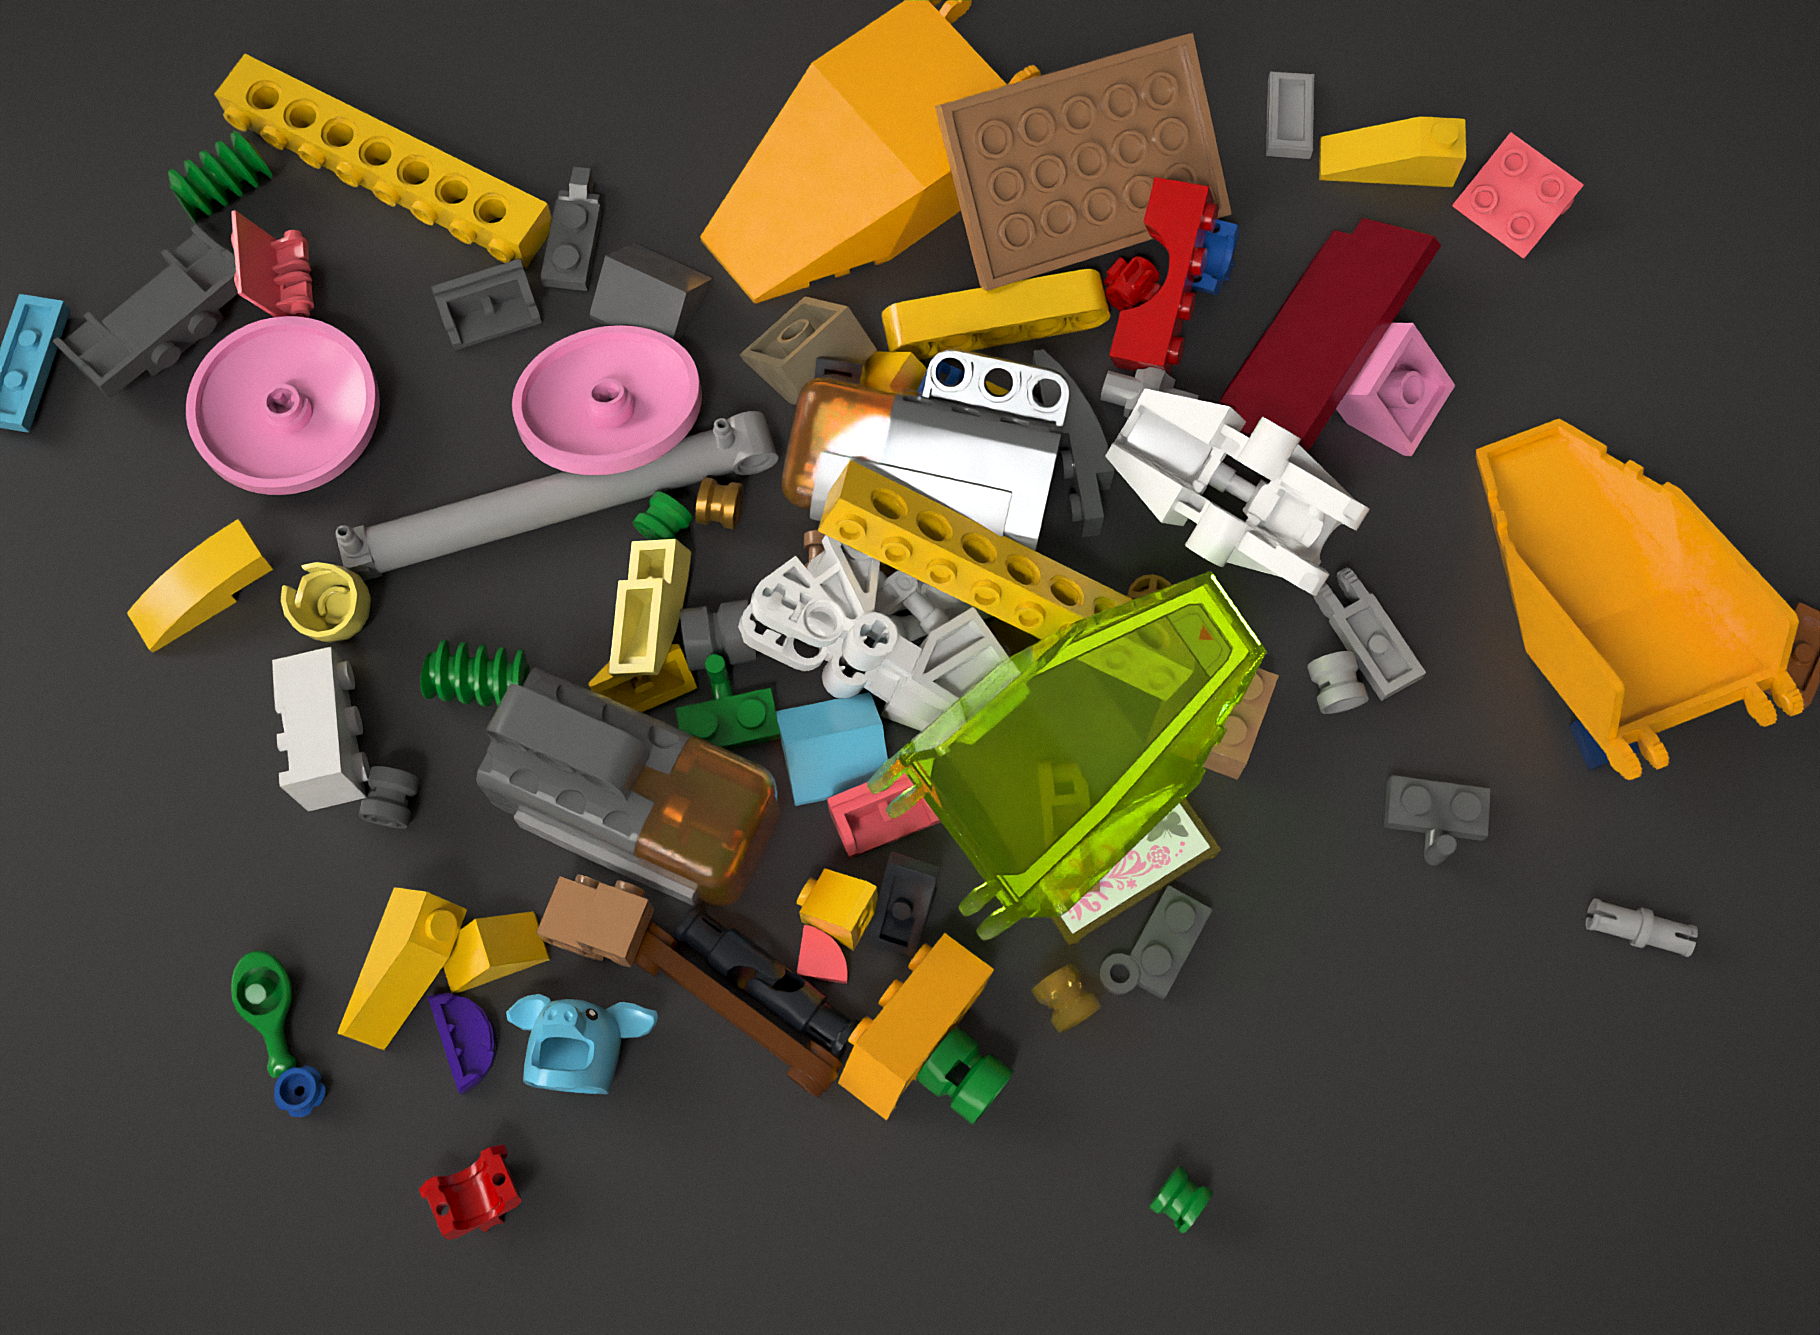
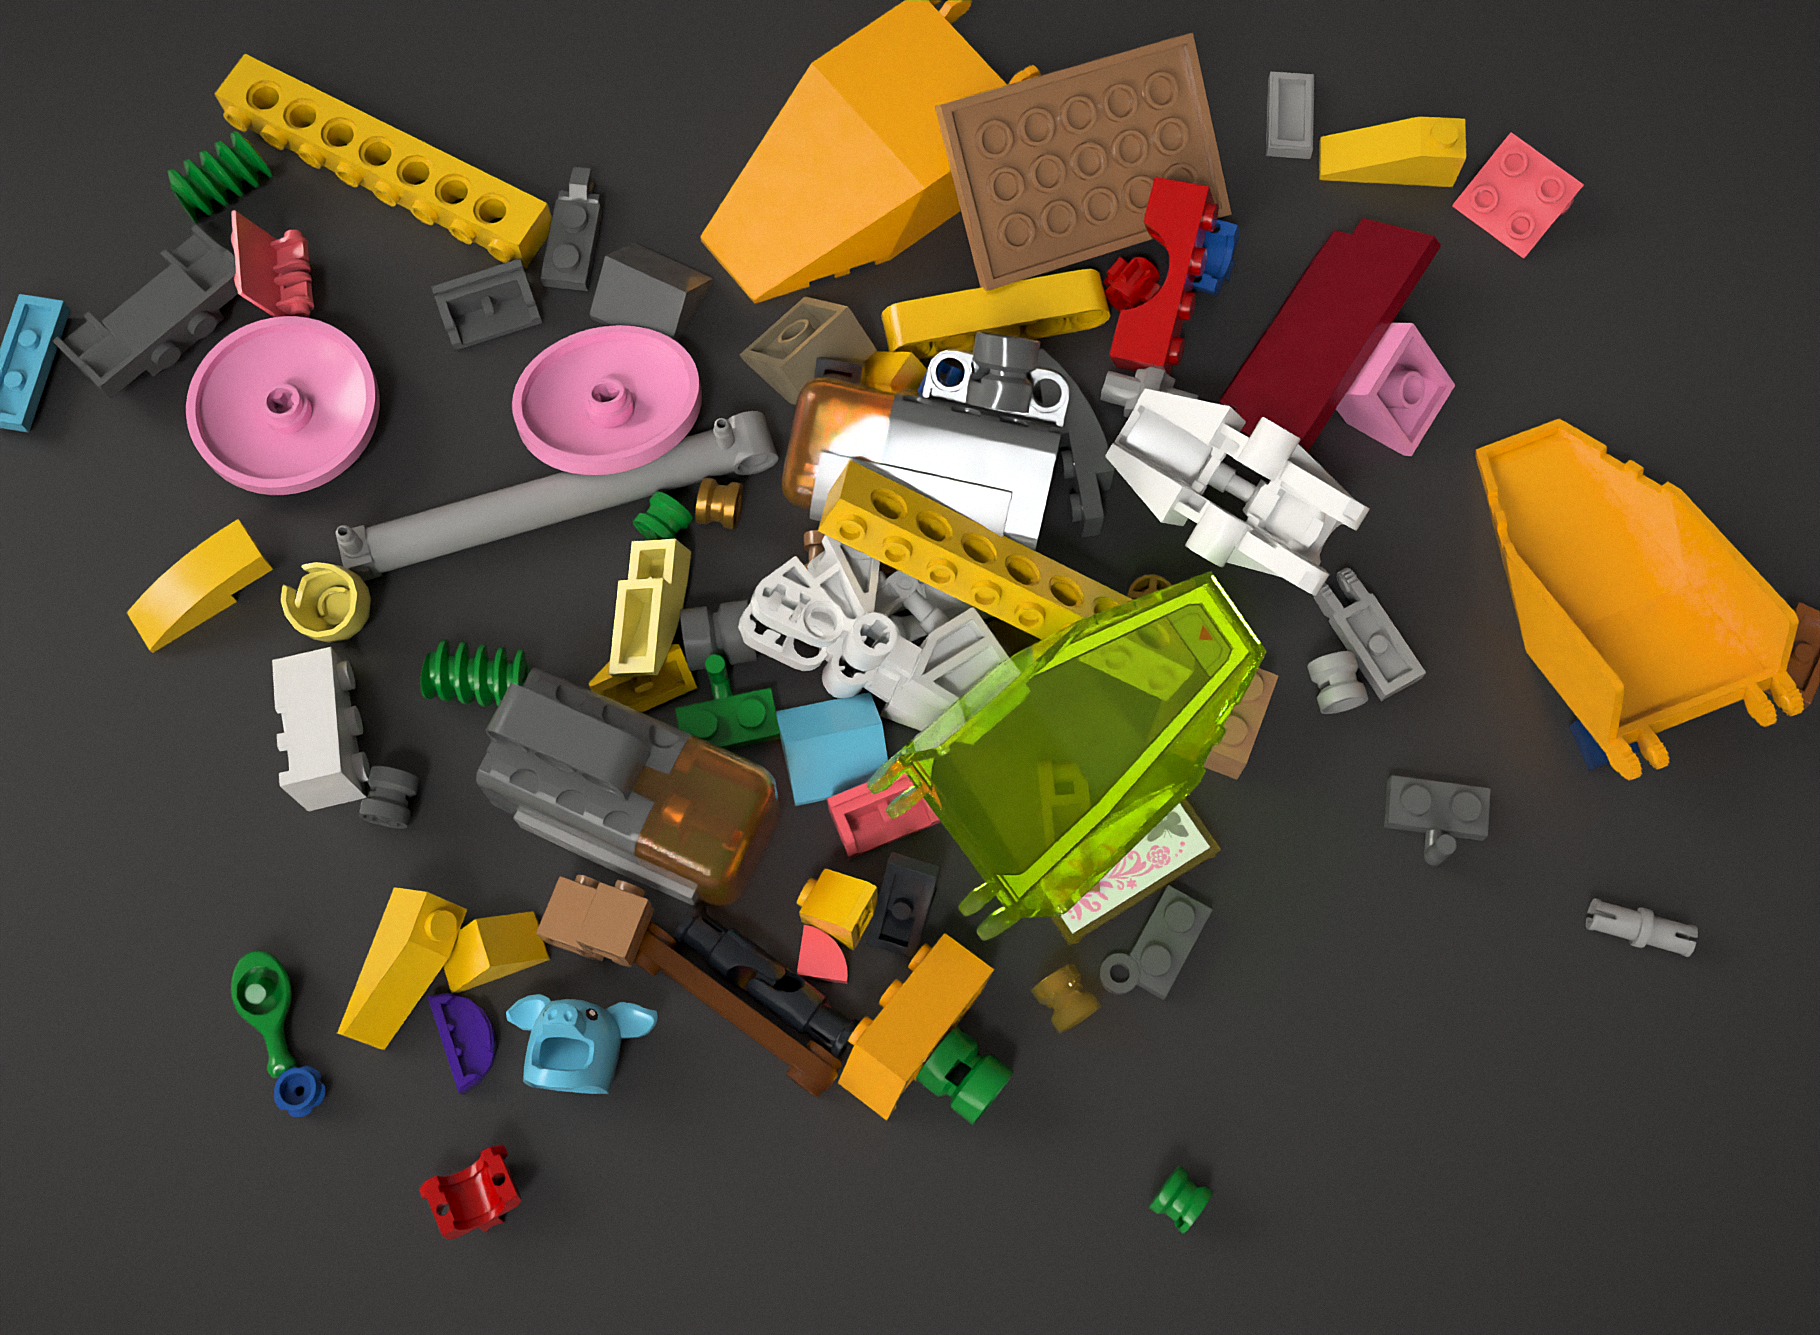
(1002, 372): none -> dark grey wheel

